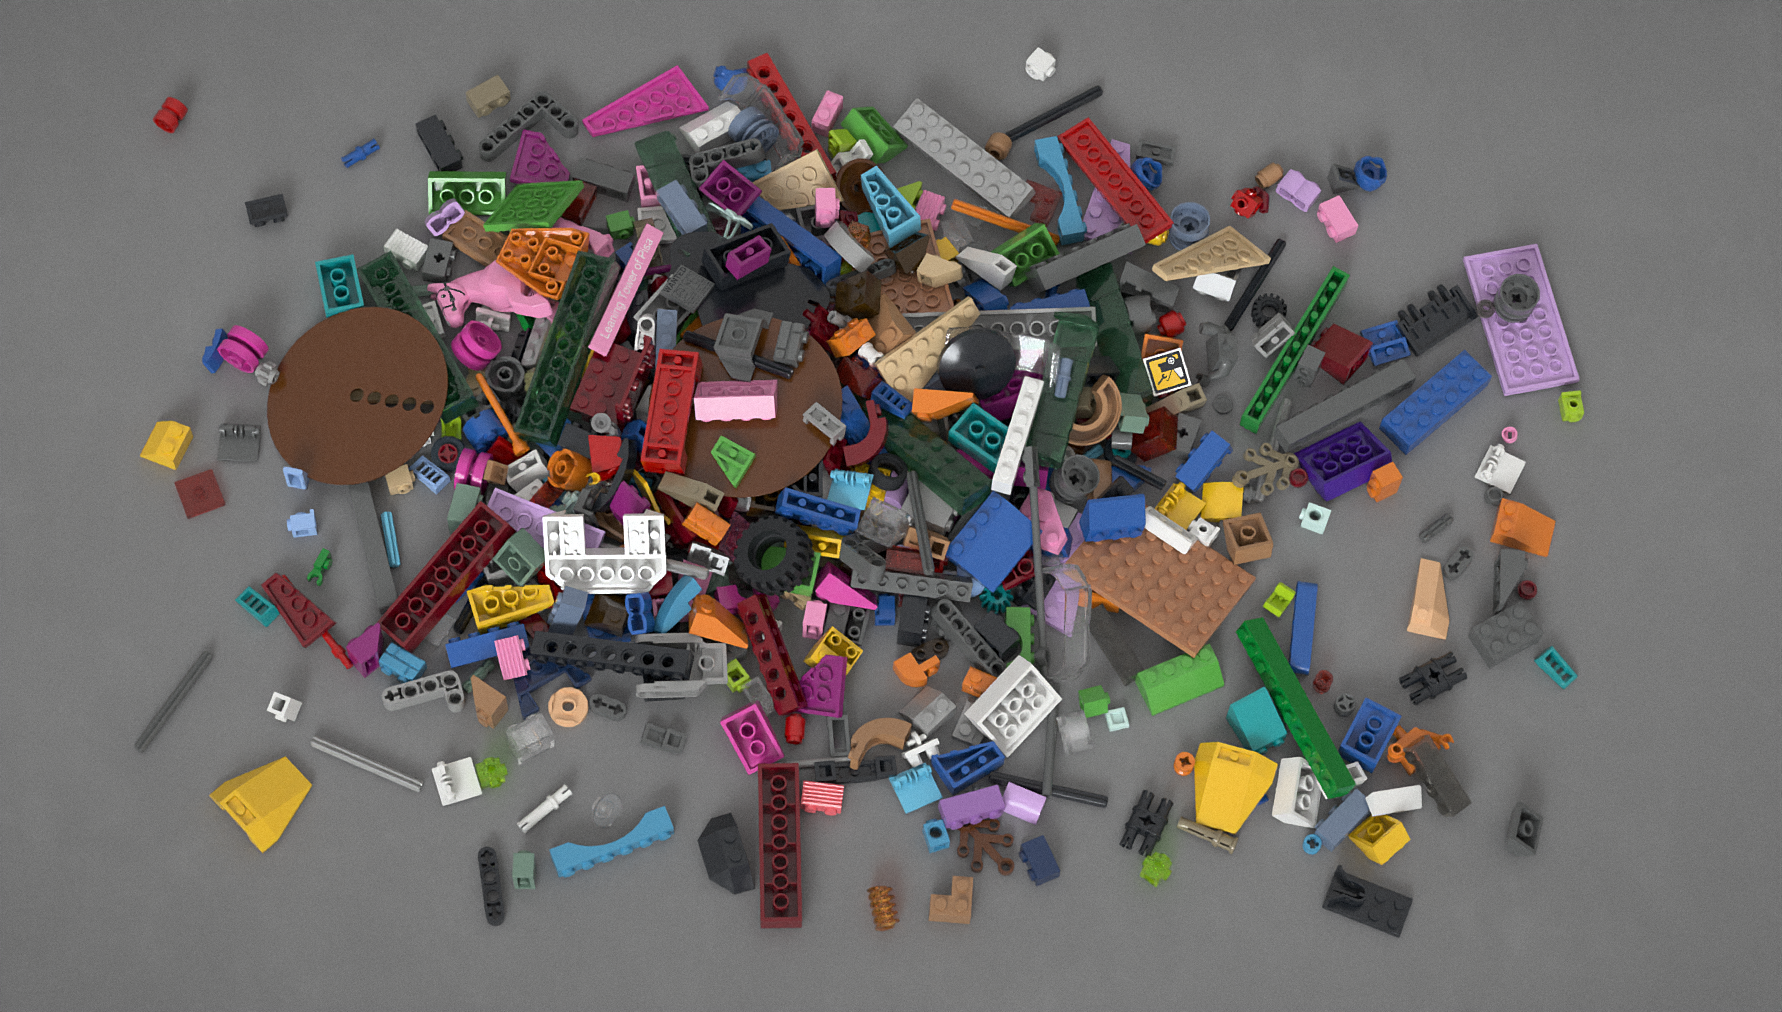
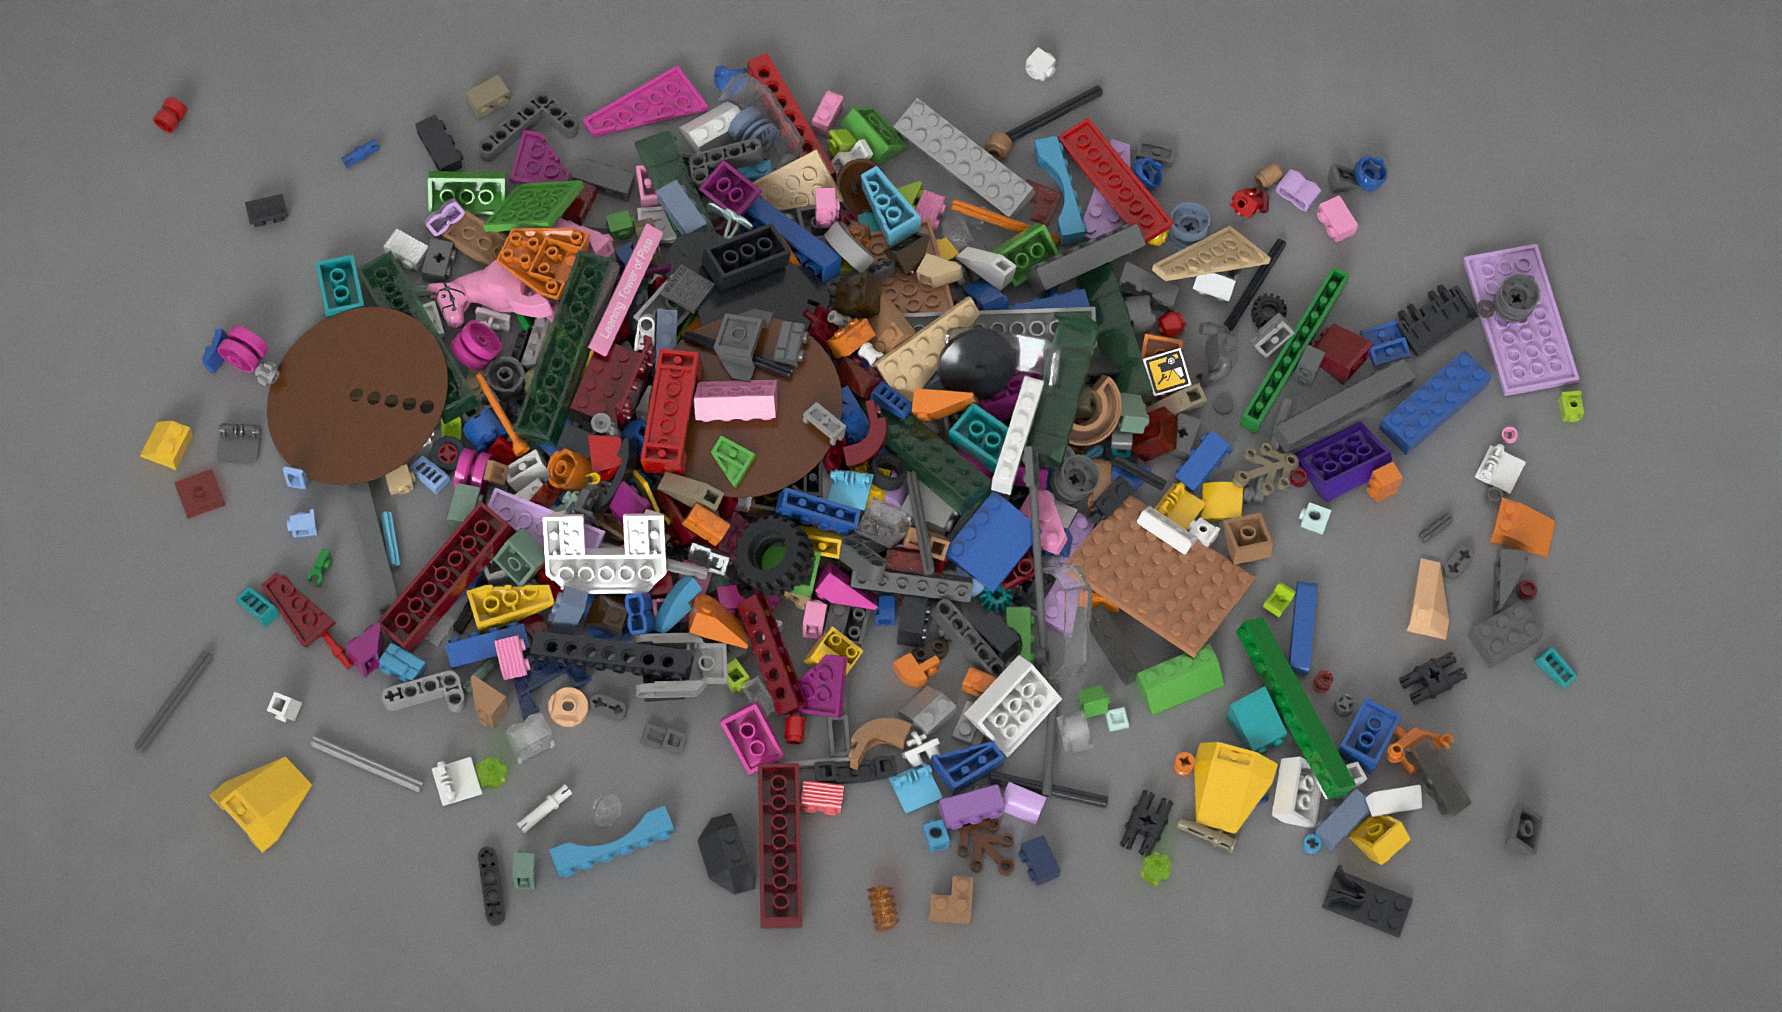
(748, 257): magenta brick -> none
(1063, 377): sand blue axle -> none
(1113, 518): blue slope -> none

